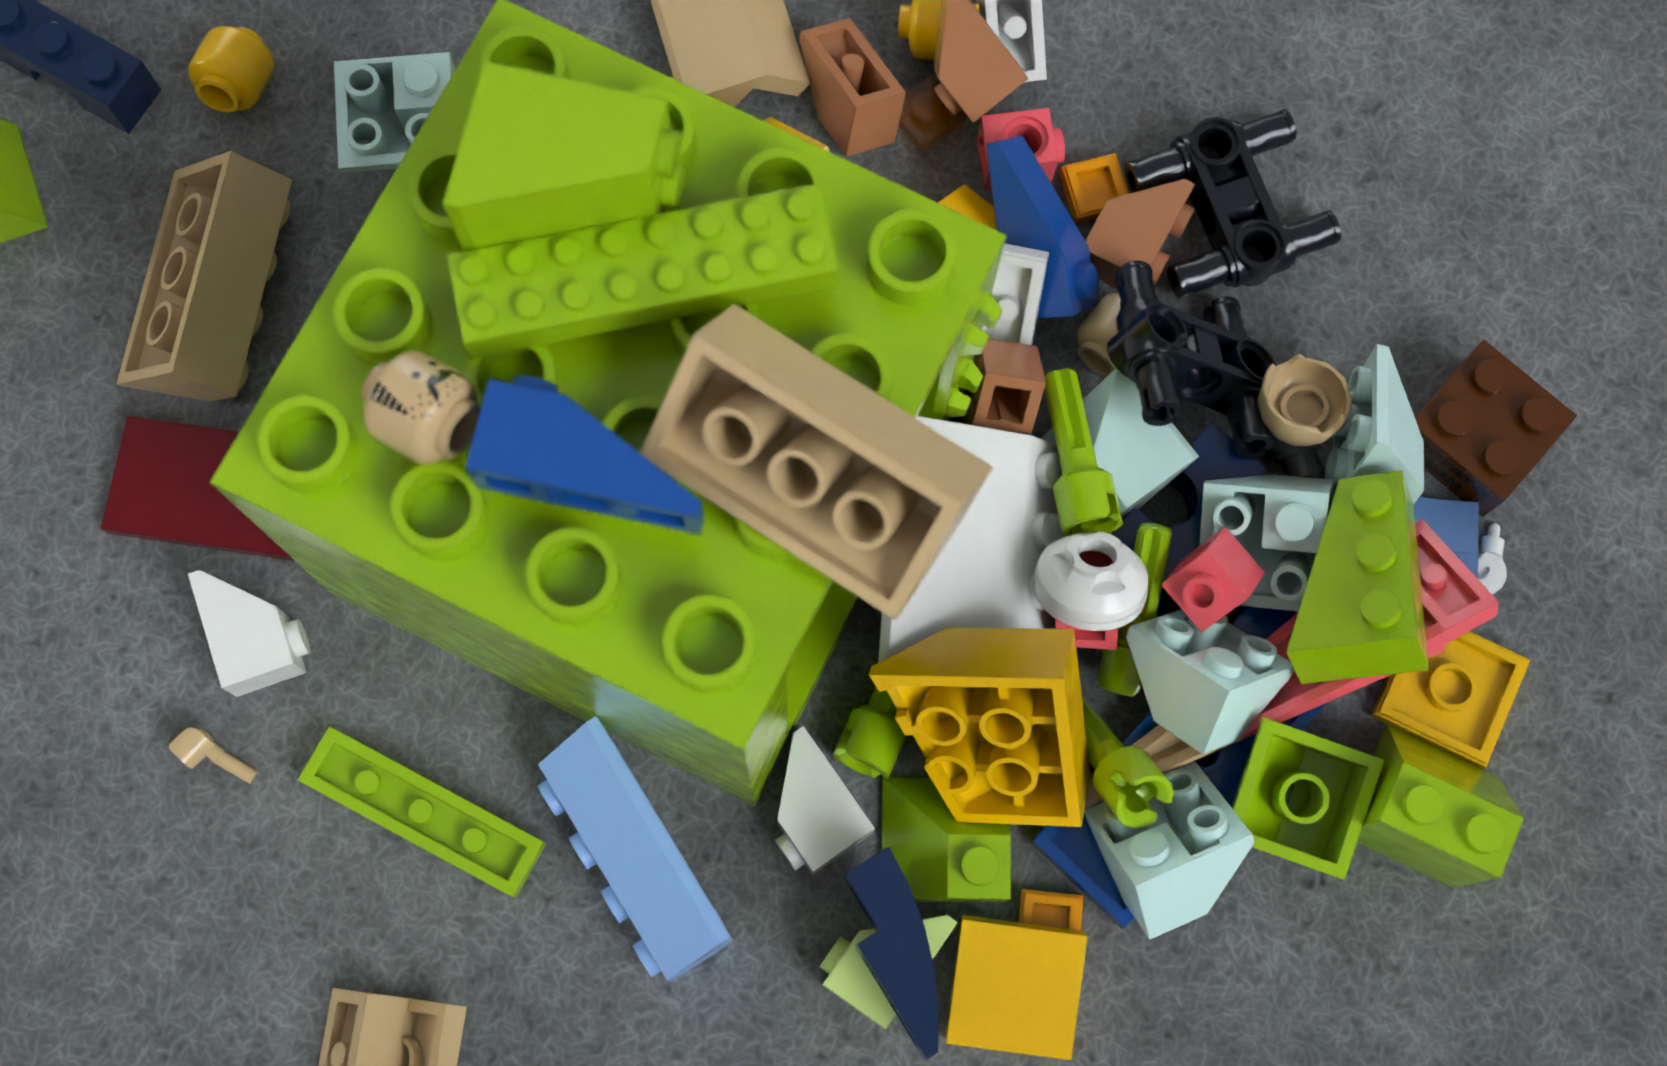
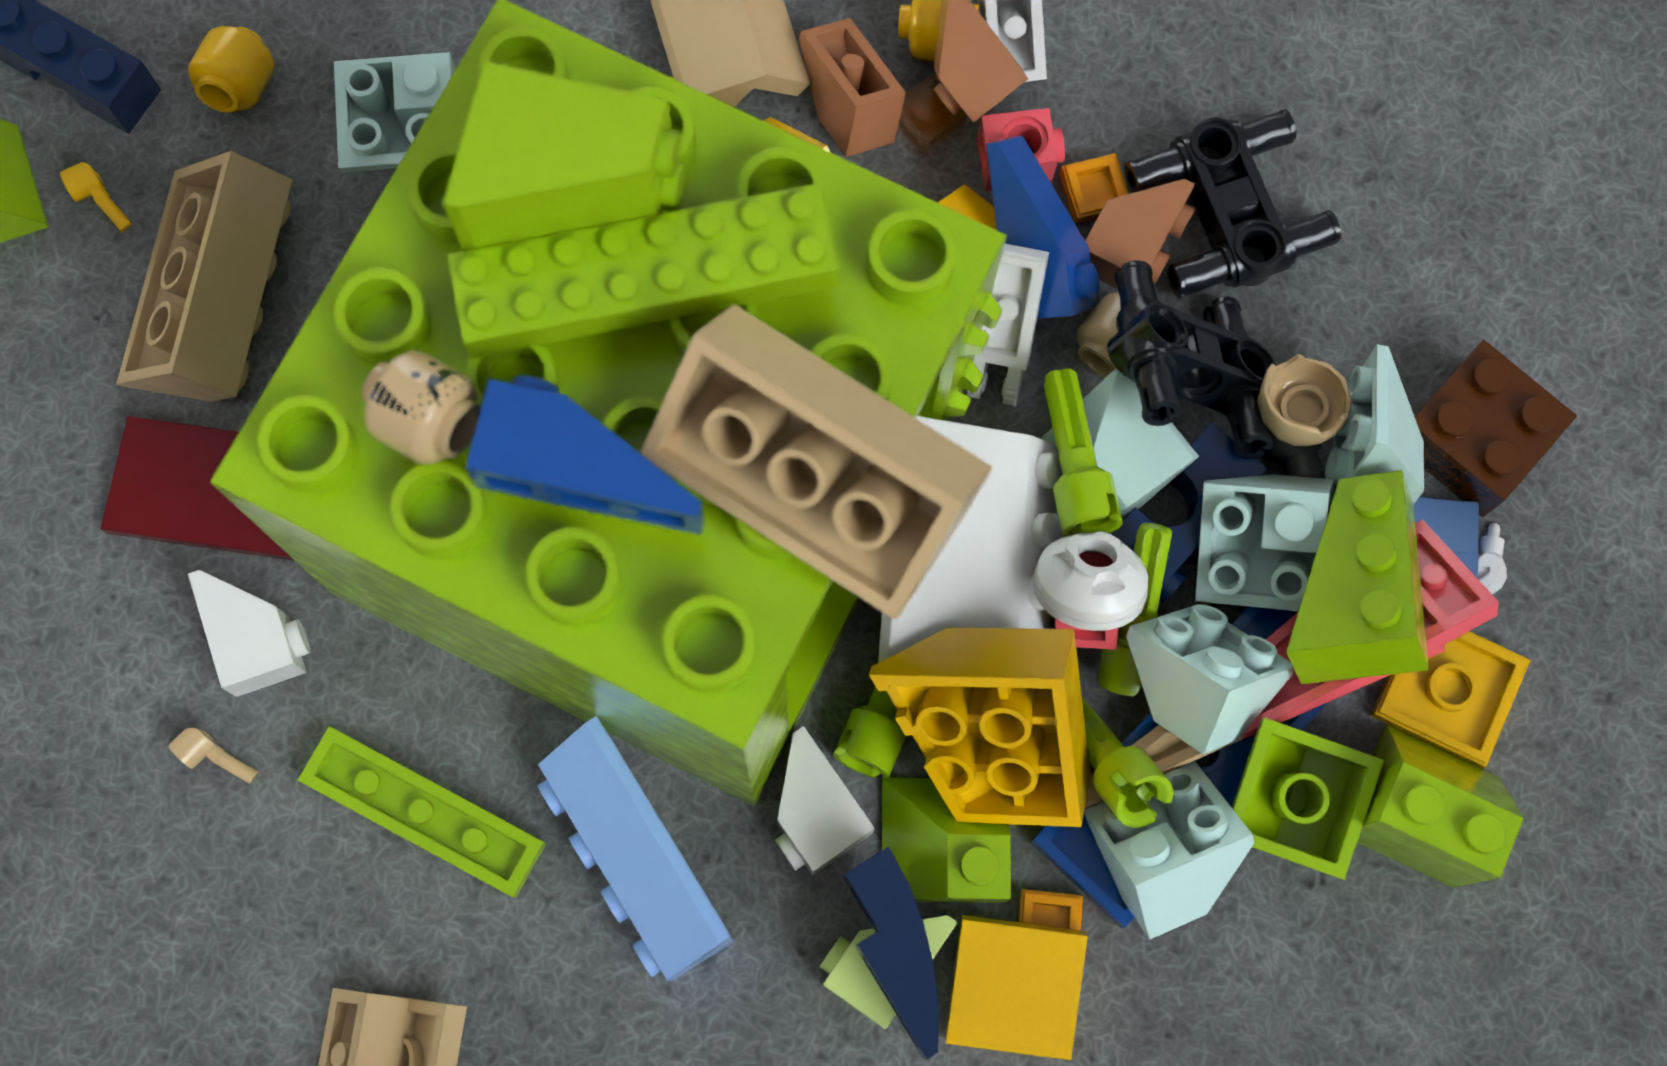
(84, 182): none -> yellow hand
(1009, 388): nougat slope -> none
(1213, 579): coral brick -> none

